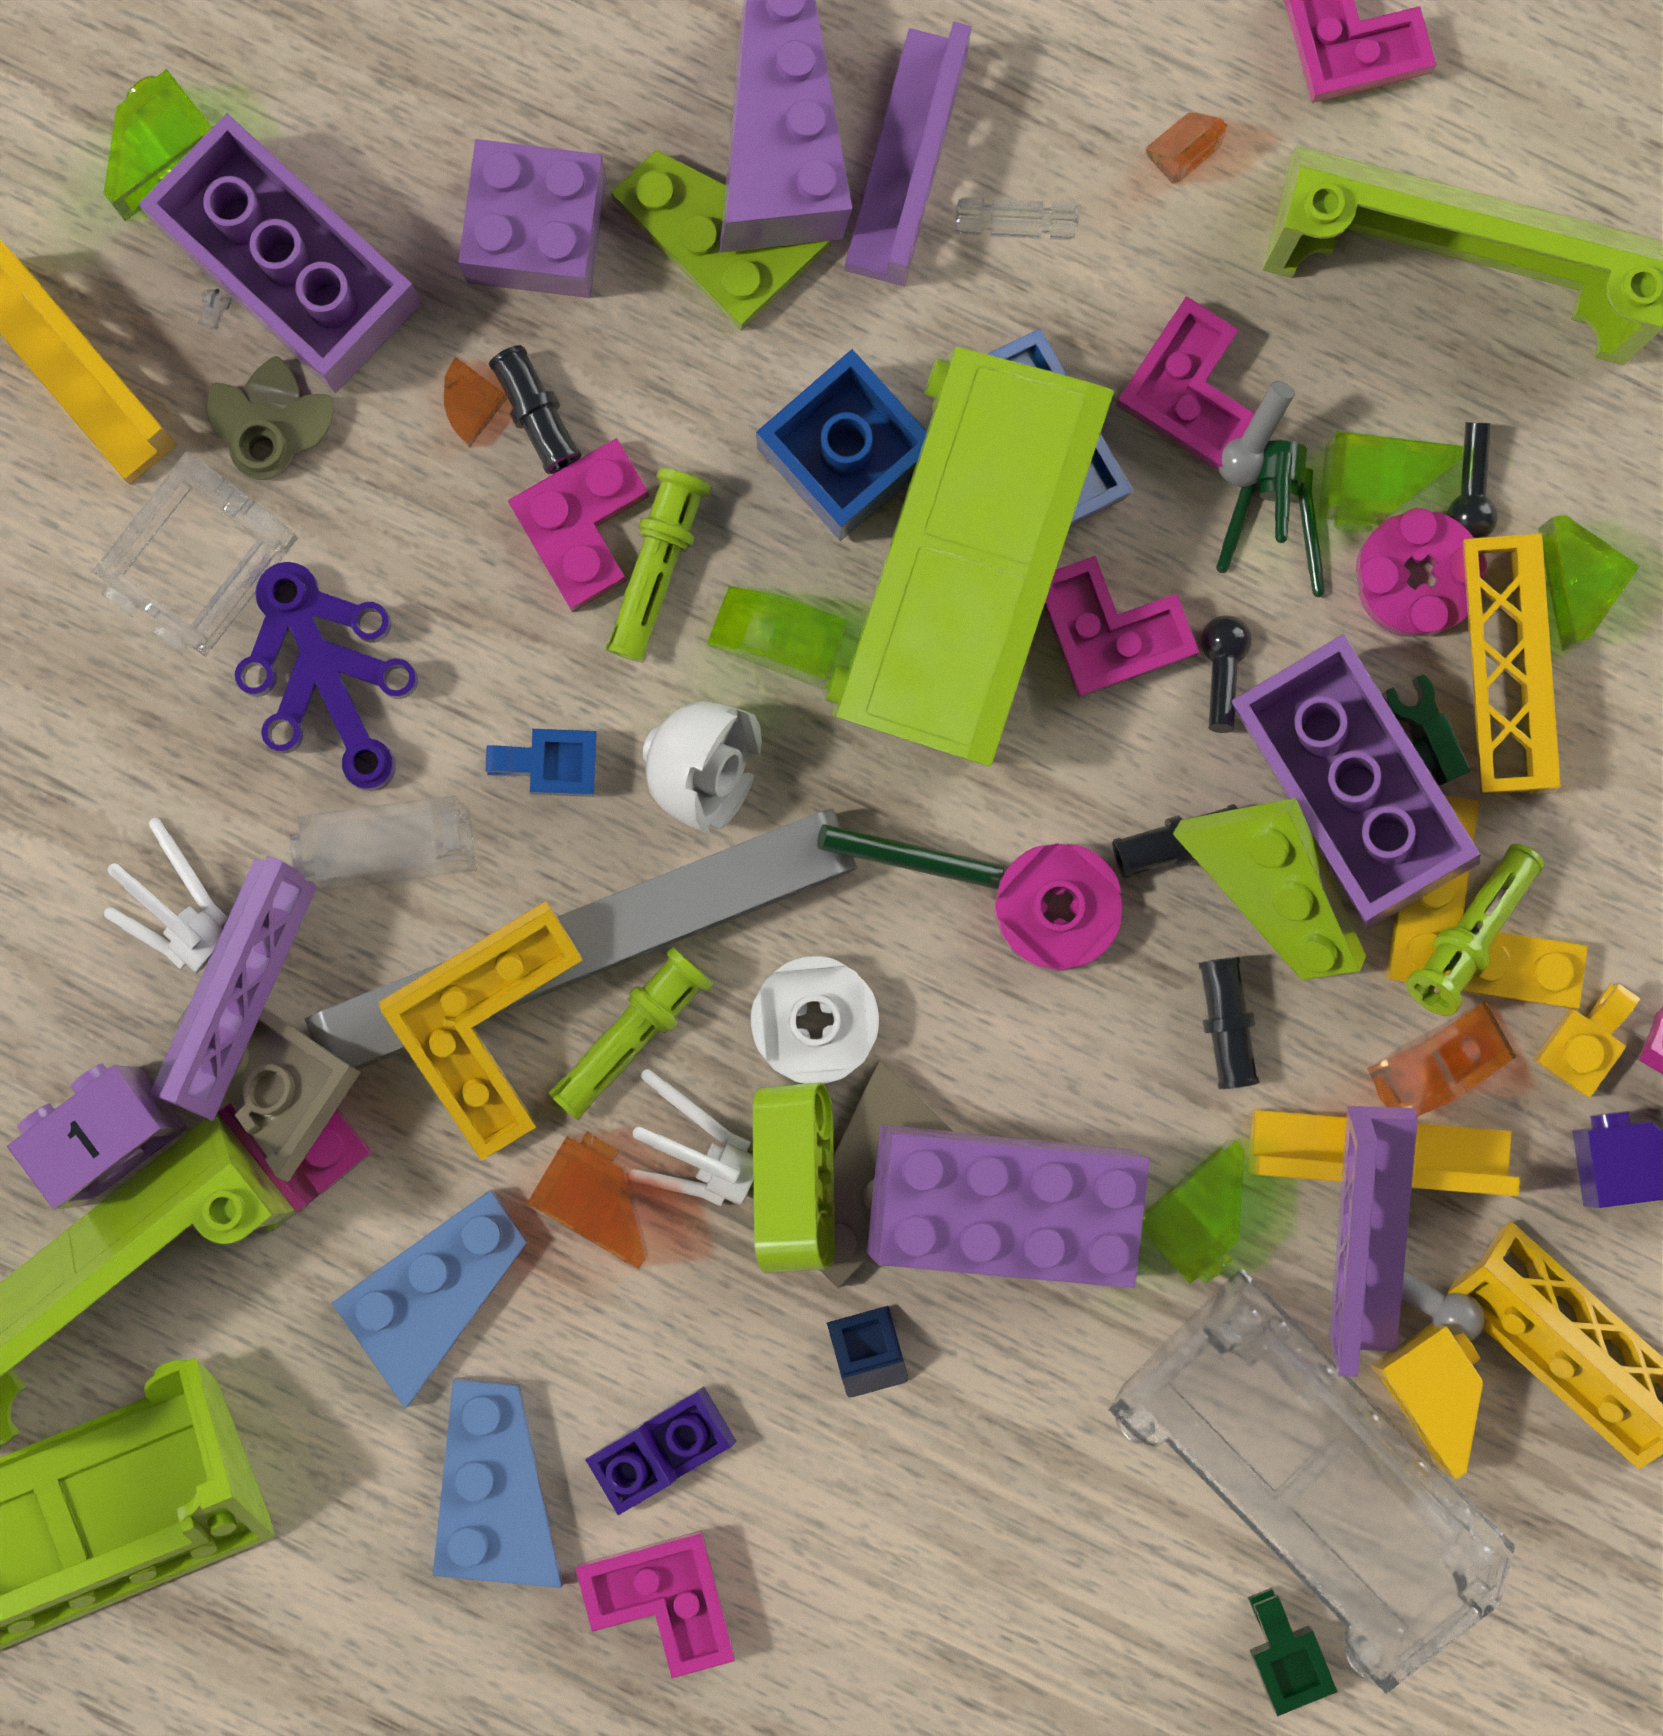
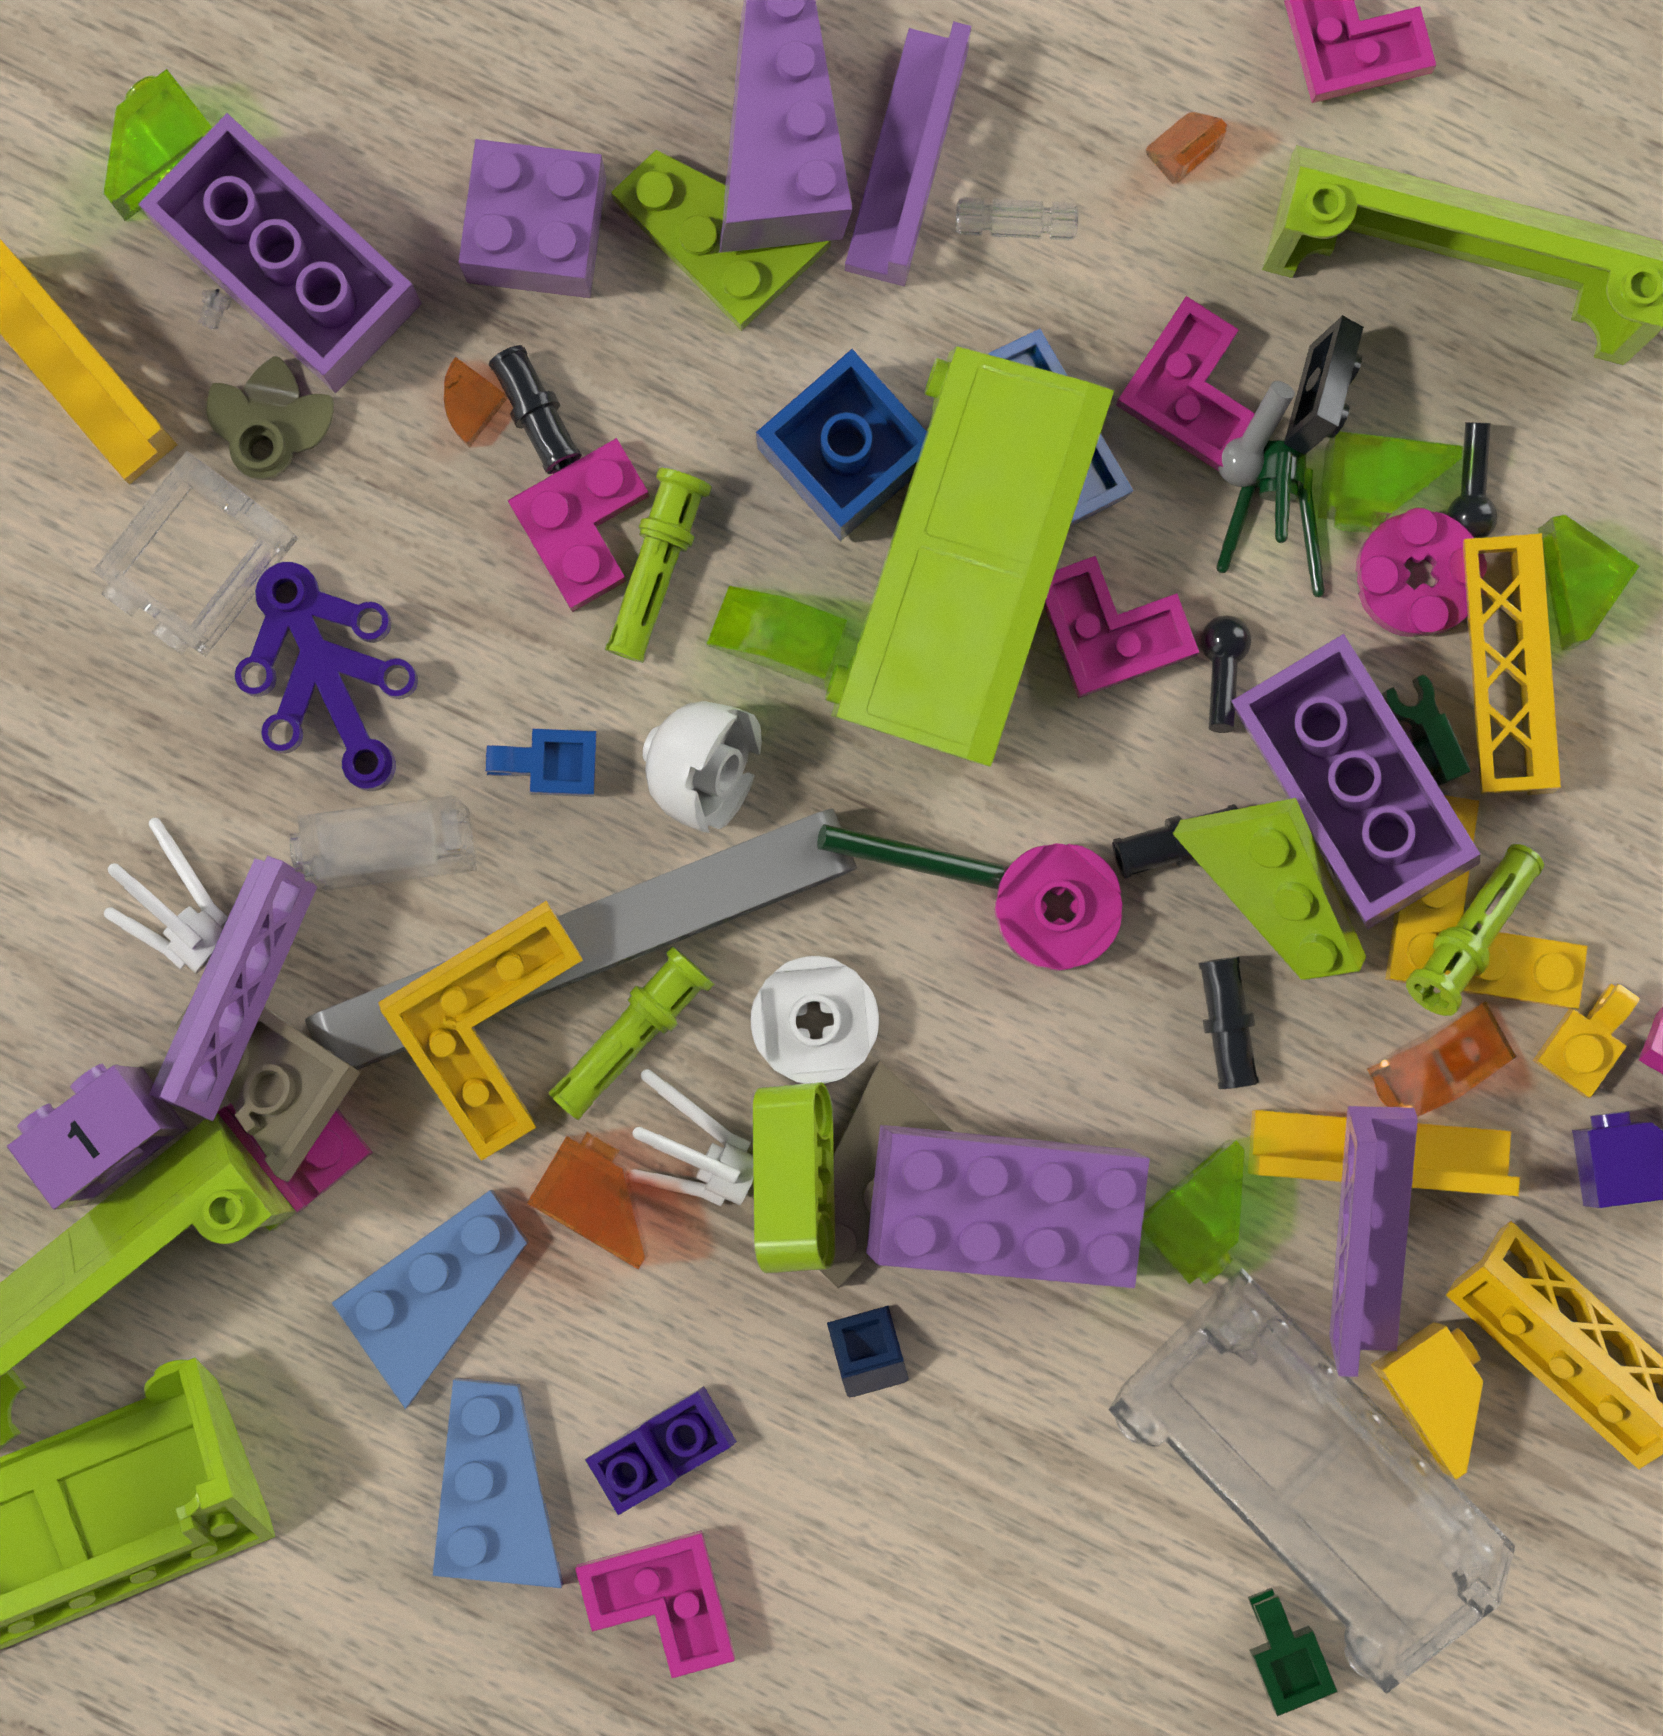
(1323, 387): none -> black plate
(1455, 1310): light grey bar -> none

